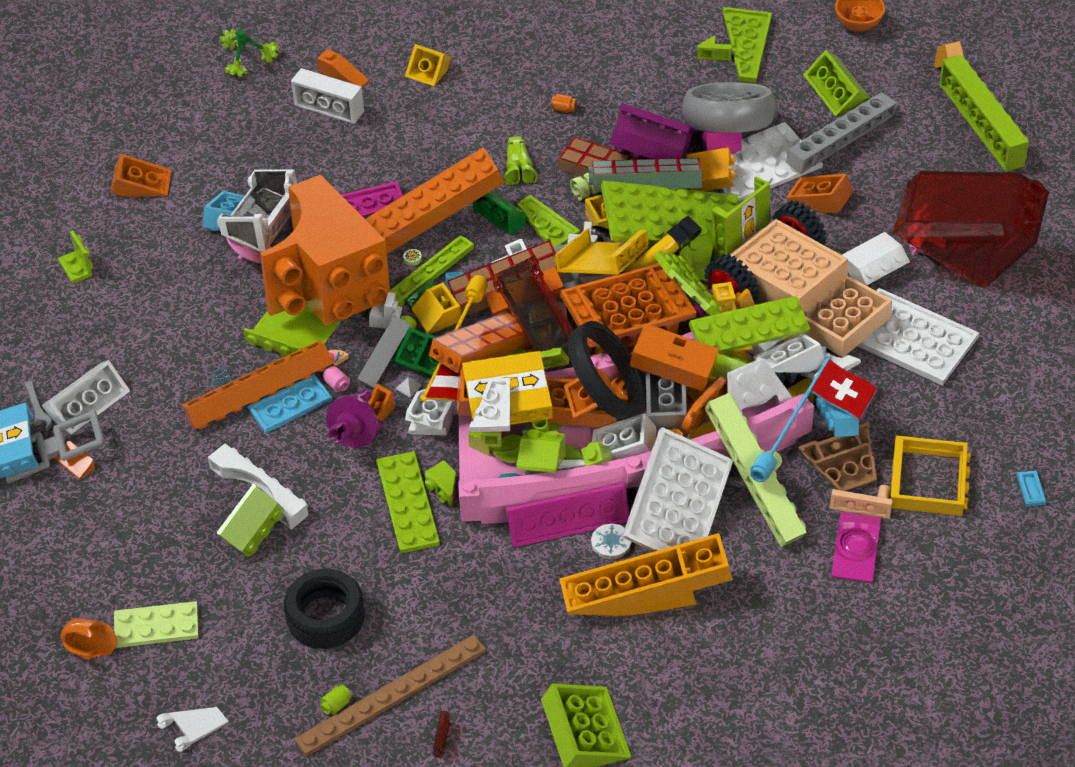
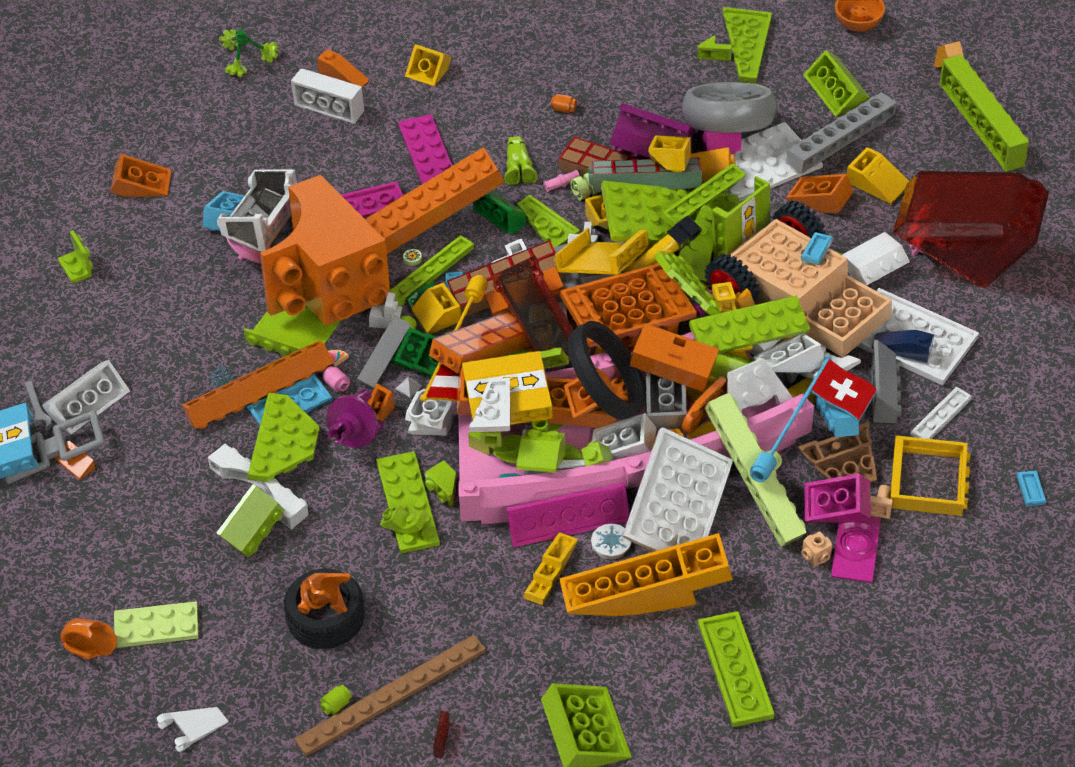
(283, 439): none -> lime plate
(323, 589): none -> orange piece
(401, 521): none -> lime slope
(425, 146): none -> dark pink plate
(551, 568): none -> yellow slope
(560, 181): none -> bright pink pin
(671, 152): none -> yellow slope
(703, 194): none -> lime plate
(735, 669): none -> lime plate
(816, 248): none -> medium azure tile
(817, 549): none -> light nougat brick
(838, 499): none -> dark pink slope
(876, 176): none -> yellow slope
(885, 380): none -> light grey slope
(908, 343): none -> dark blue slope
(942, 414): none -> white tile

